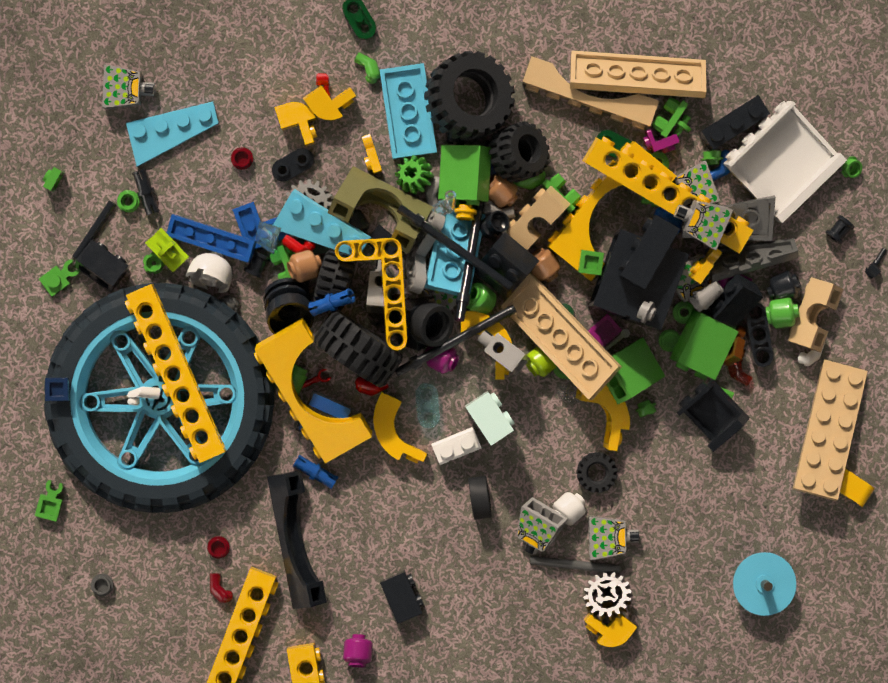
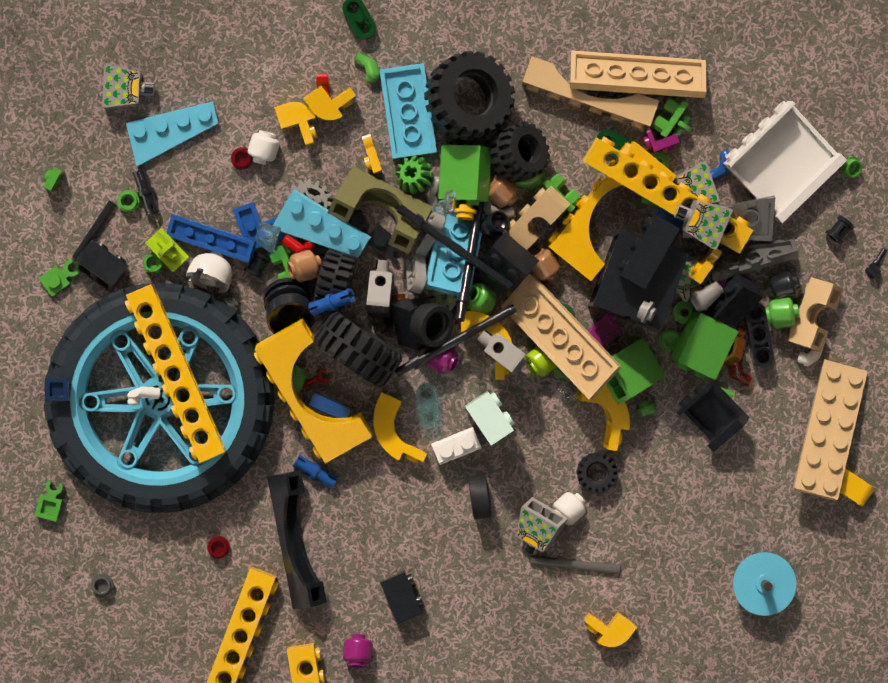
(217, 590): dark red arm -> none
(263, 147): none -> white head
(292, 164): black plate -> none
(368, 388): red arm -> none
(387, 282): yellow beam -> none
(590, 262): bright green plate -> none
(606, 587): gear -> none
(609, 537): torso -> none
(624, 334): hinge -> none
(712, 157): bright green plate -> none
(734, 123): black brick -> none

